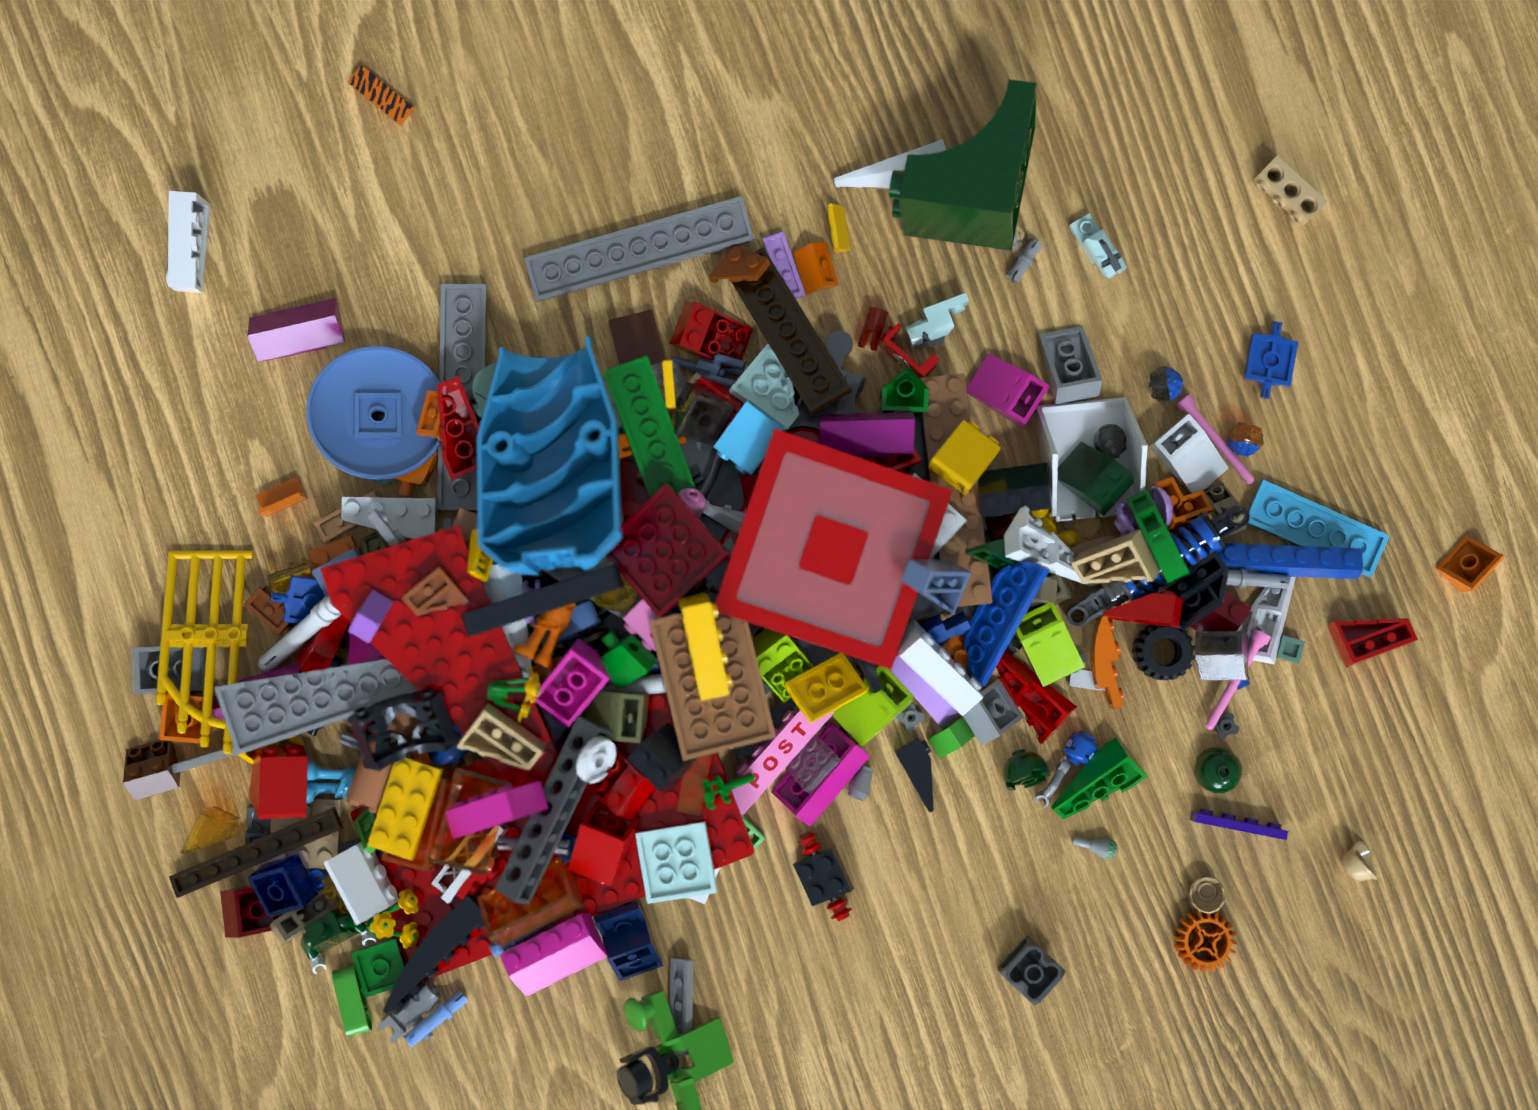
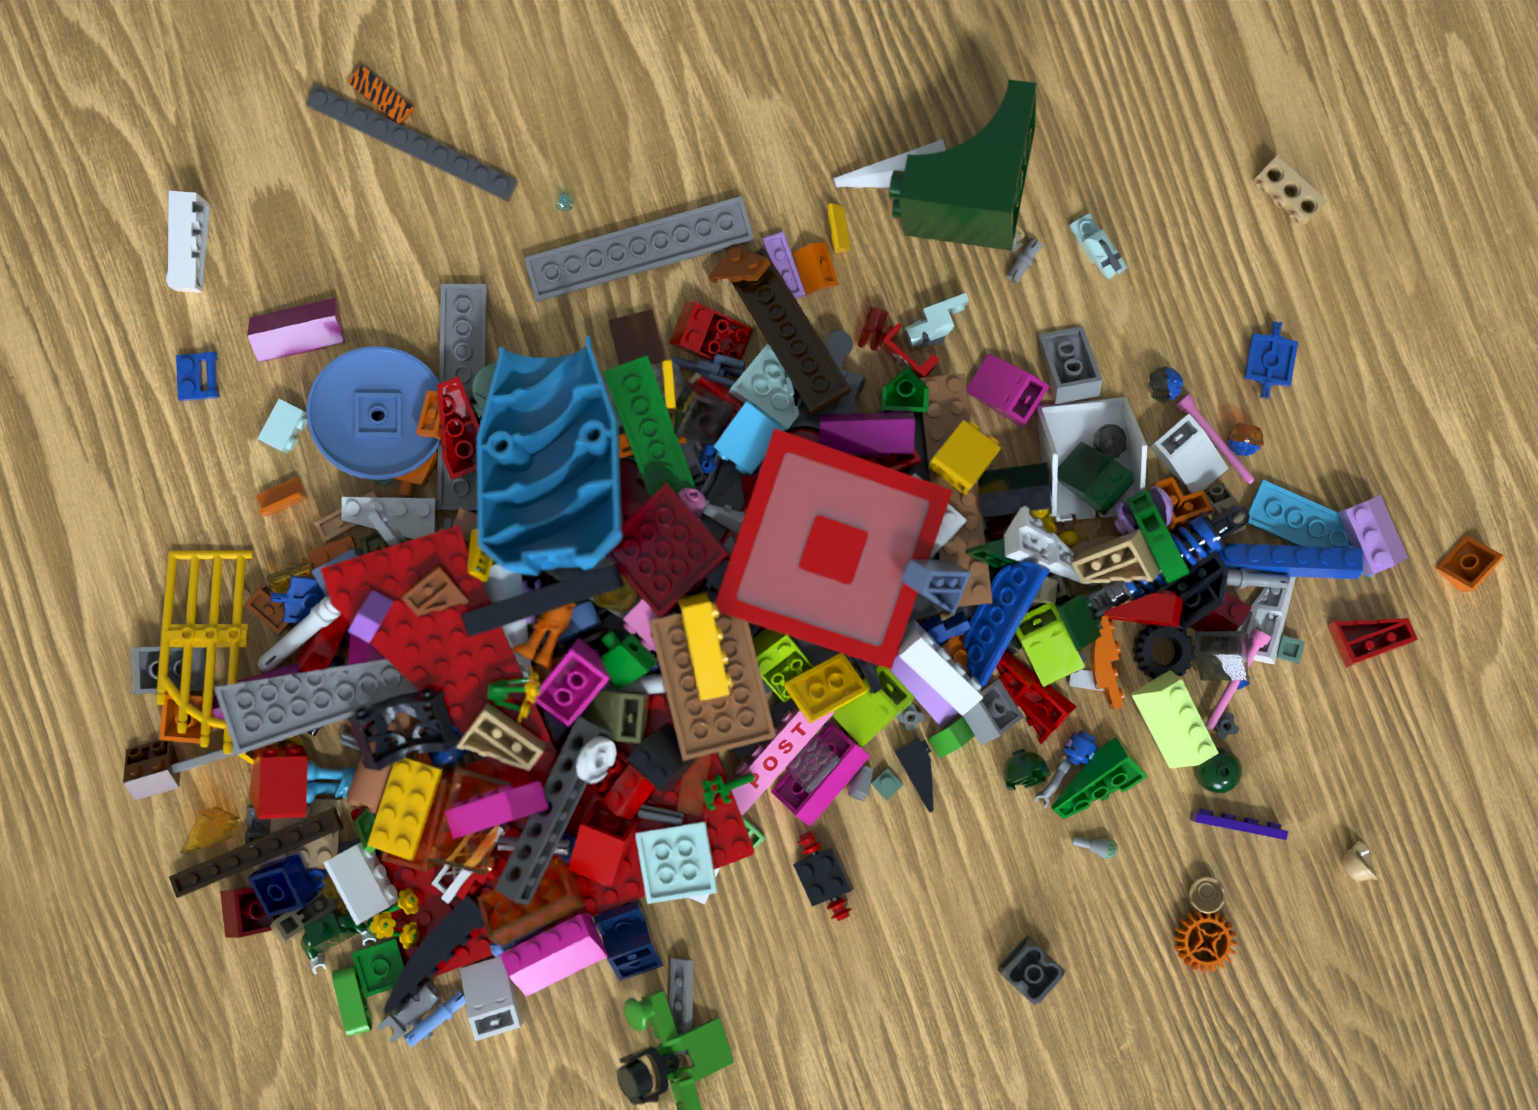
(190, 376): none -> blue plate
(283, 426): none -> light aqua brick
(412, 143): none -> dark grey plate
(490, 998): none -> white slope
(563, 202): none -> clear light blue hinge
(661, 814): none -> dark grey axle
(707, 460): none -> blue arm
(886, 784): none -> sand green plate
(1079, 620): none -> dark green slope
(1174, 721): none -> yellowish green slope
(1372, 529): none -> lavender slope

